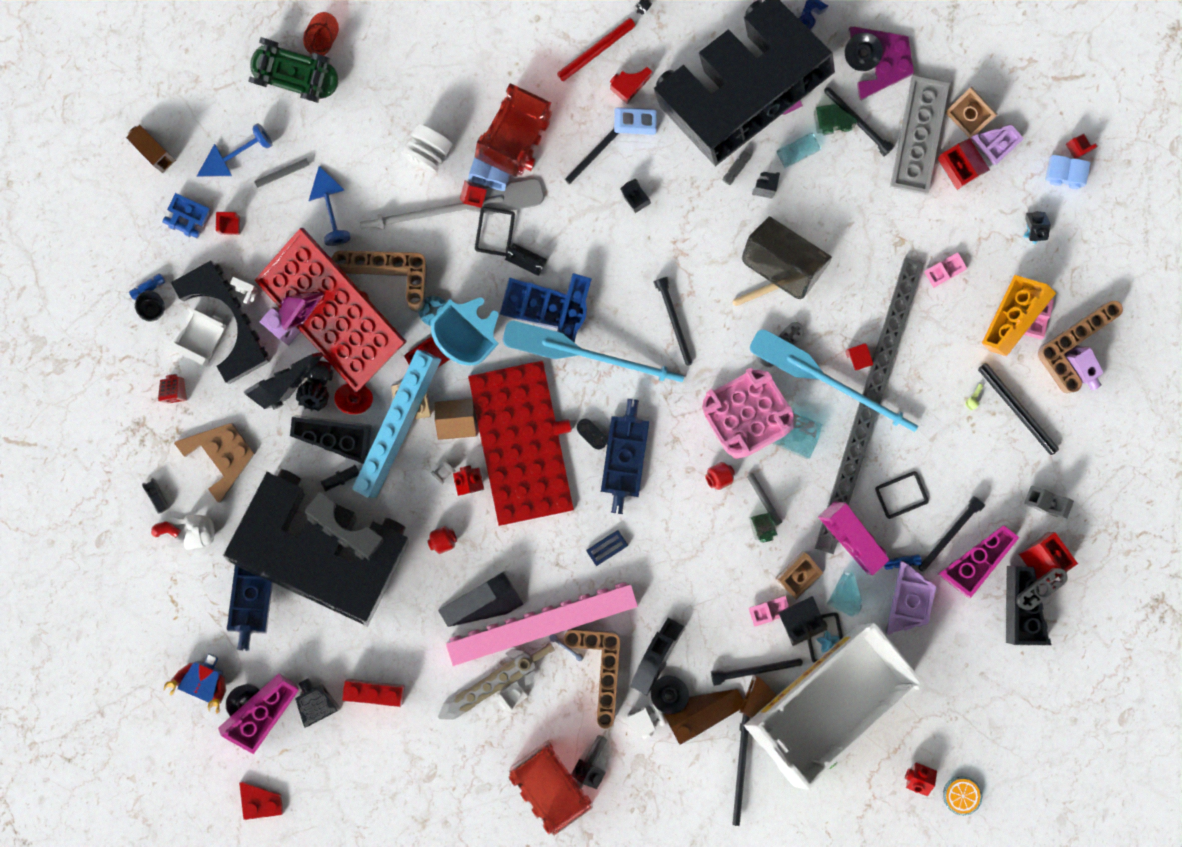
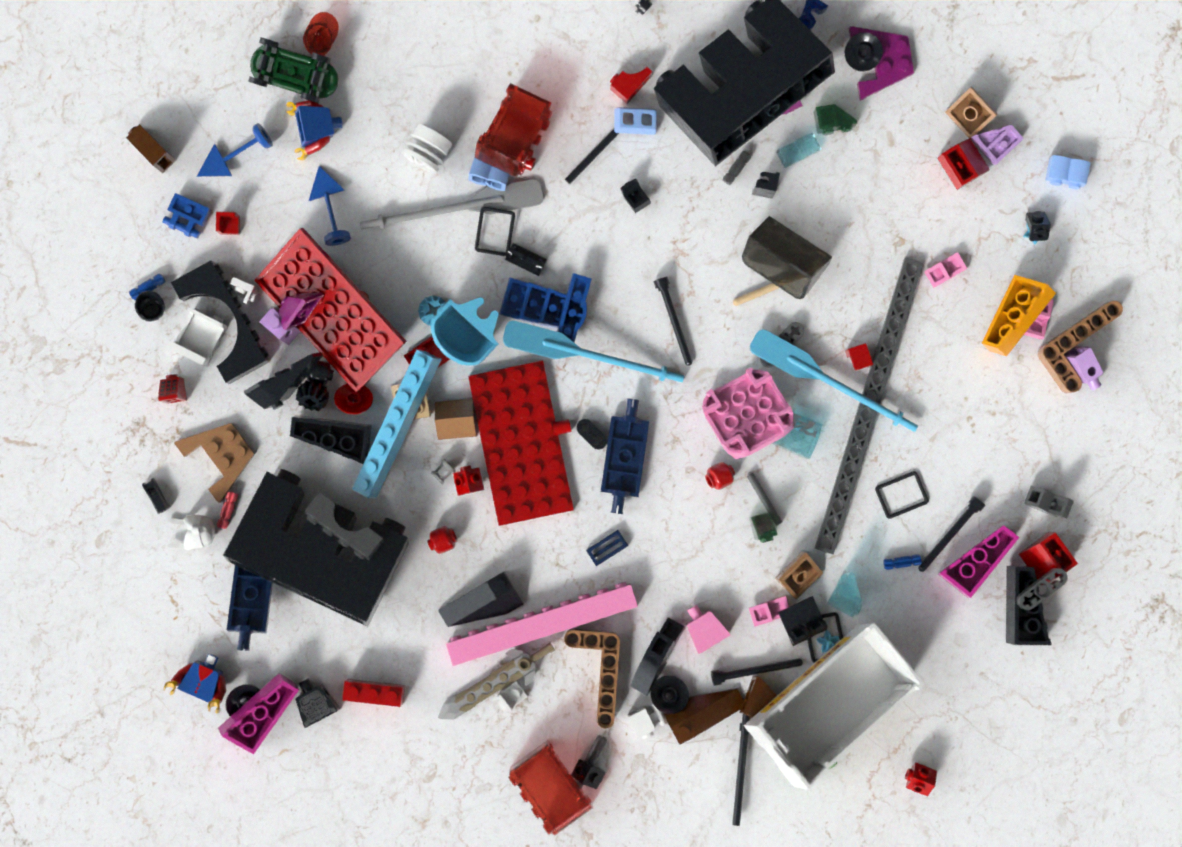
(165, 527): red arm -> none
(227, 510): none -> coral axle
(259, 802): red wing -> none
(281, 173): dark grey bar -> none
(314, 126): none -> blue torso
(340, 478): black pin -> none
(388, 268): medium nougat beam -> none
(473, 194): red panel -> none
(553, 638): sand blue hinge -> none
(596, 49): red axle -> none
(705, 629): none -> bright pink torso
(854, 537): dark pink wedge -> none
(883, 145): black piece -> none
(911, 600): lavender wing -> none
(919, 135): light grey plate -> none
(962, 795): tile -> none
(972, 403): yellowish green hand -> none
(1018, 409): black axle -> none
(1080, 146): red panel -> none

